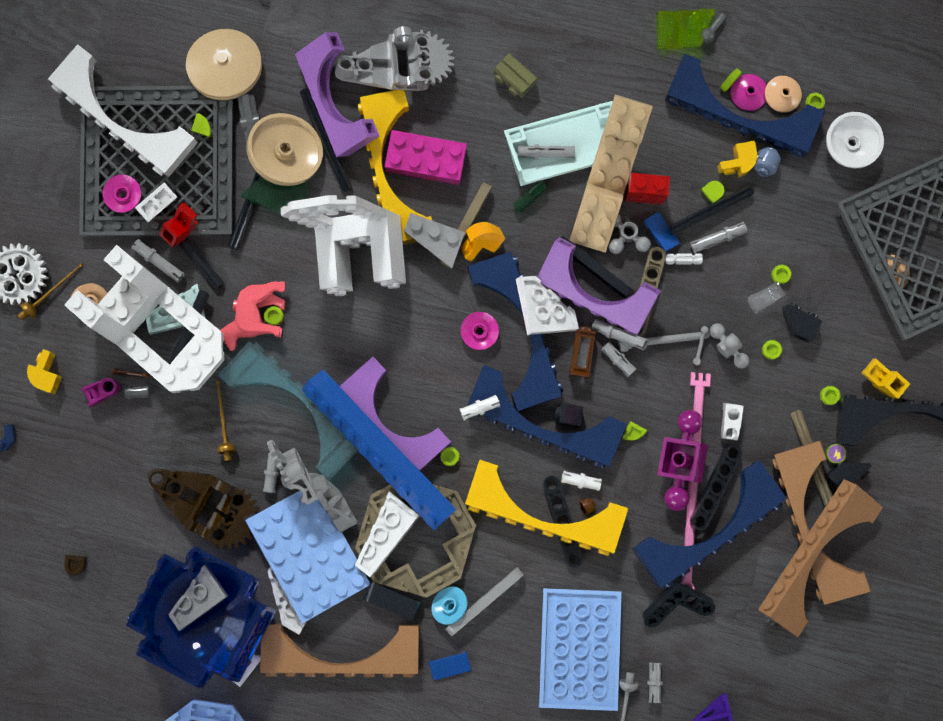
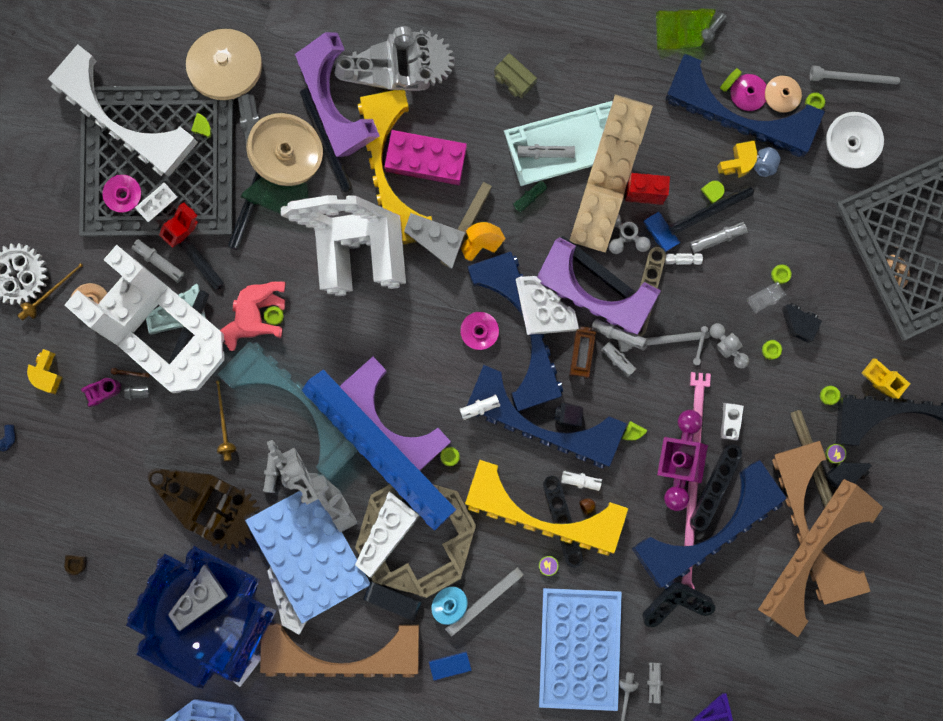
(548, 565): none -> medium lavender tile
(818, 73): none -> light grey piece

